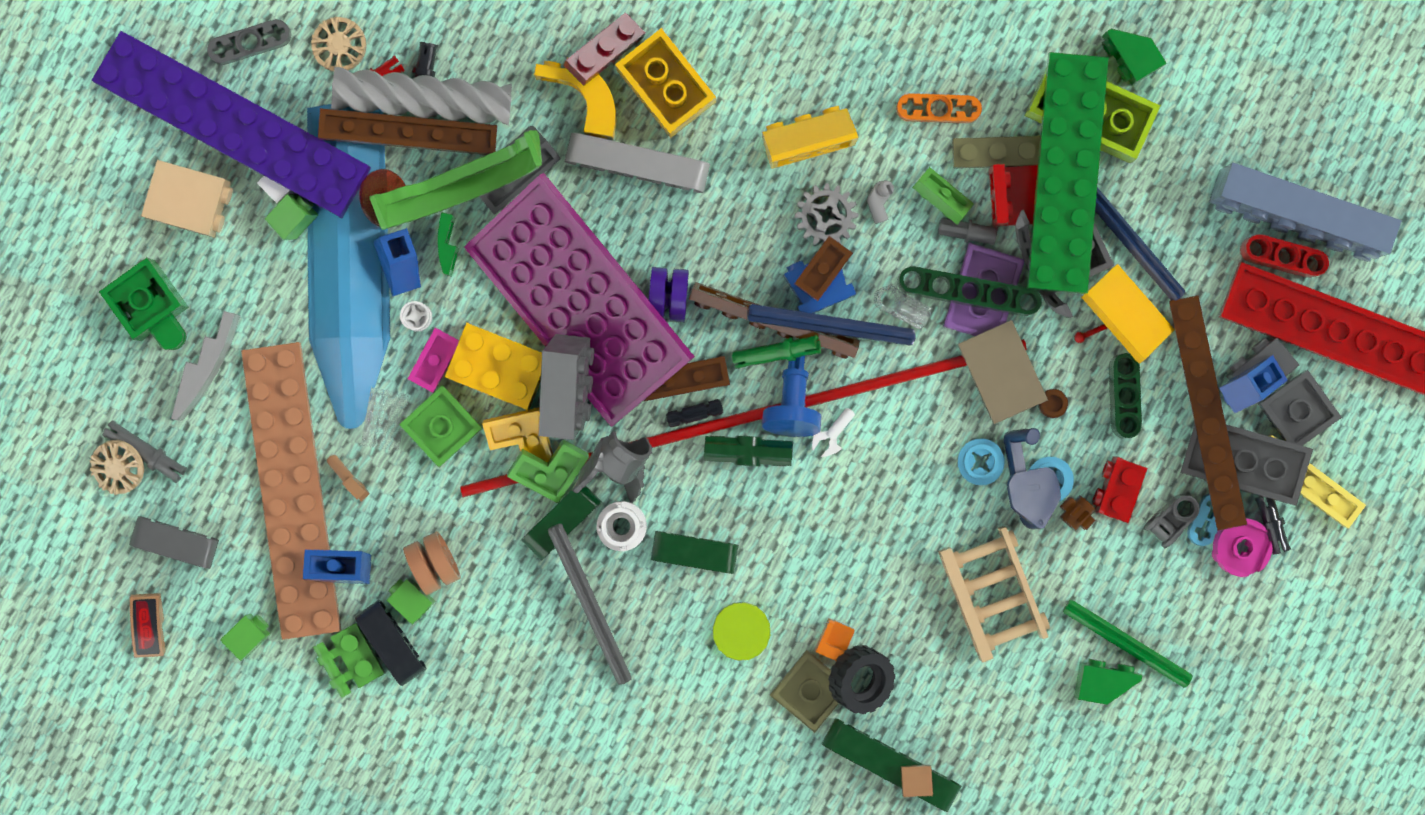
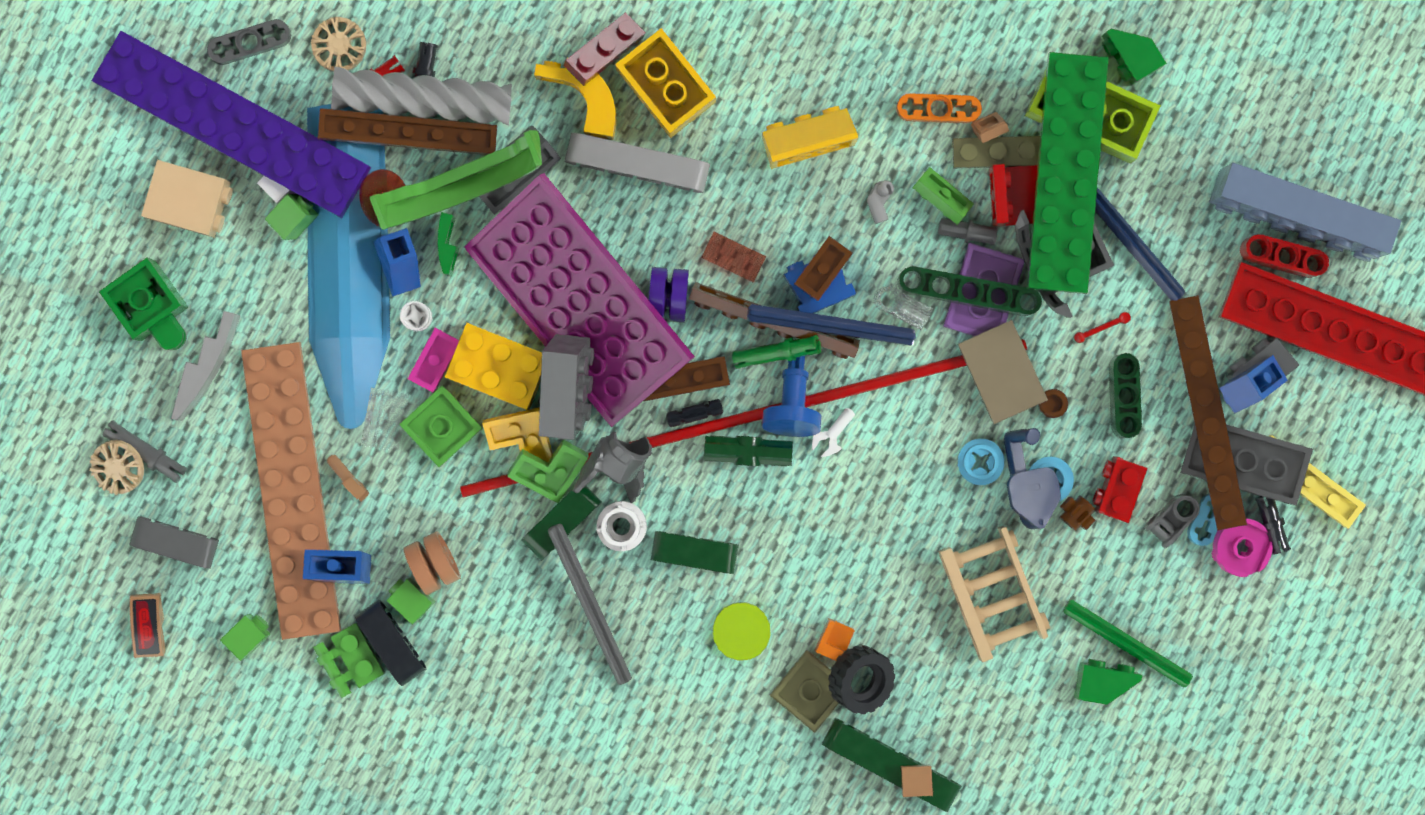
(733, 257): none -> clear red tile
(813, 210): light grey gear -> none
(989, 127): none -> medium nougat tile
(1128, 313): yellow tile -> none
(1300, 409): dark grey plate -> none

